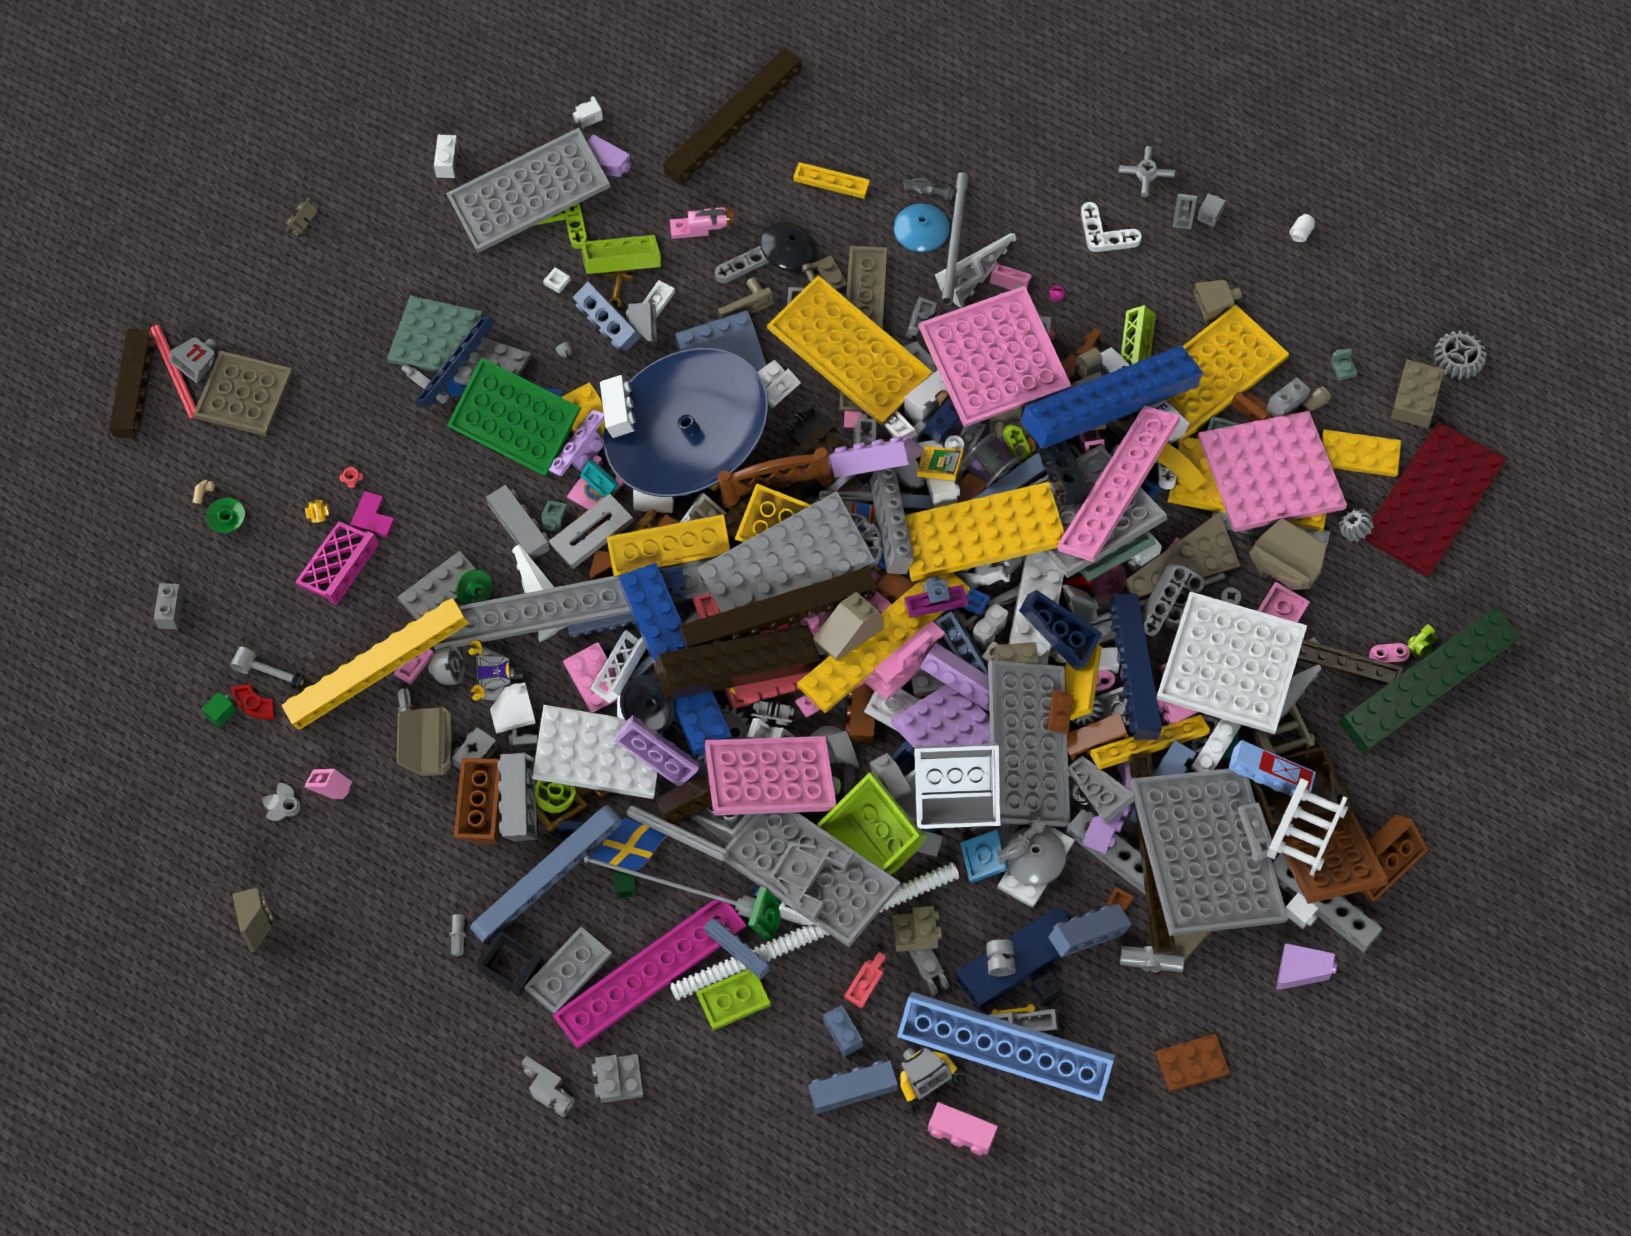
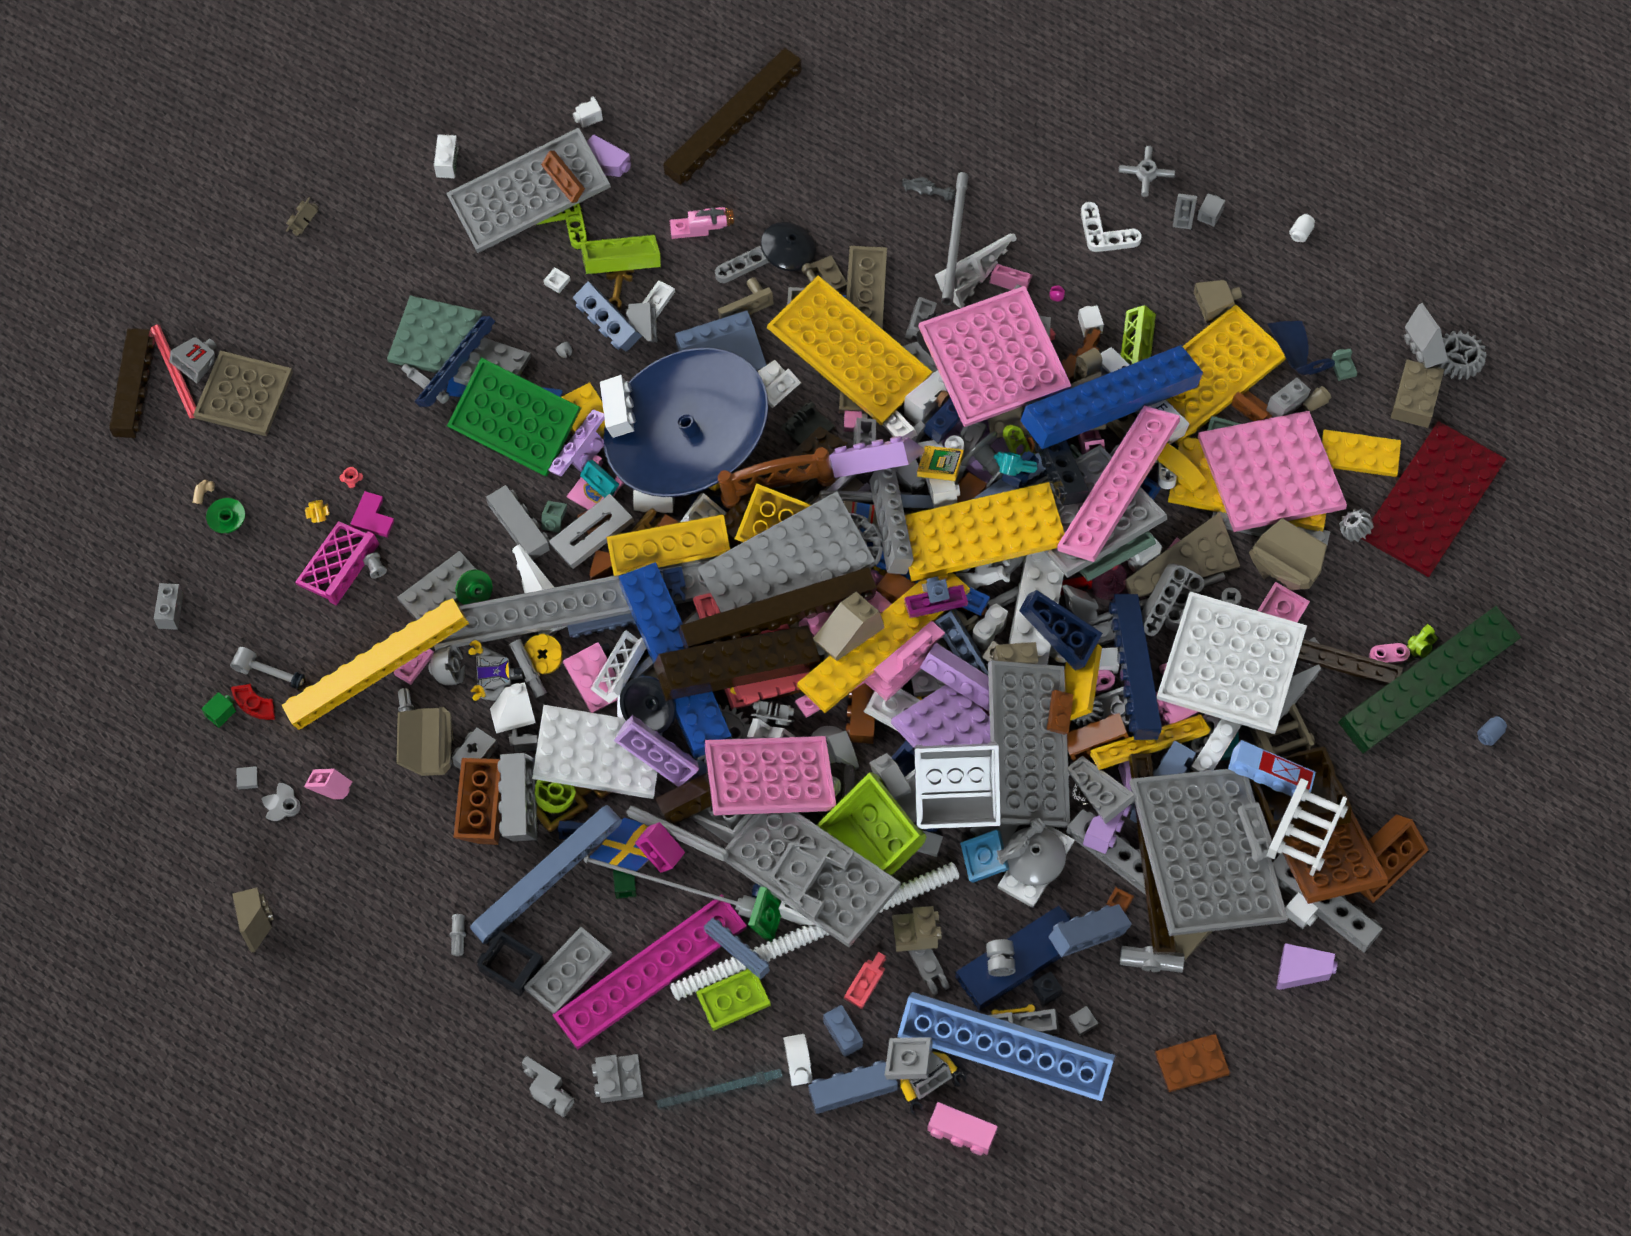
(247, 777): none -> light grey tile
(375, 566): none -> light grey bush
(528, 669): none -> light grey pin
(554, 653): none -> yellow plate
(563, 176): none -> dark orange plate
(660, 847): none -> dark pink brick
(759, 1078): none -> clear light blue bar
(798, 1059): none -> white brick
(831, 180): yellow plate -> none
(908, 1058): none -> light grey plate
(921, 235): dark azure dish -> none
(1013, 464): none -> teal axle
(1020, 479): none -> dark blue piece
(1083, 1021): none -> light grey plate
(1090, 318): none -> white brick
(1294, 345): none -> dark blue piece
(1425, 338): none -> light grey slope
(1492, 731): none -> sand blue brick

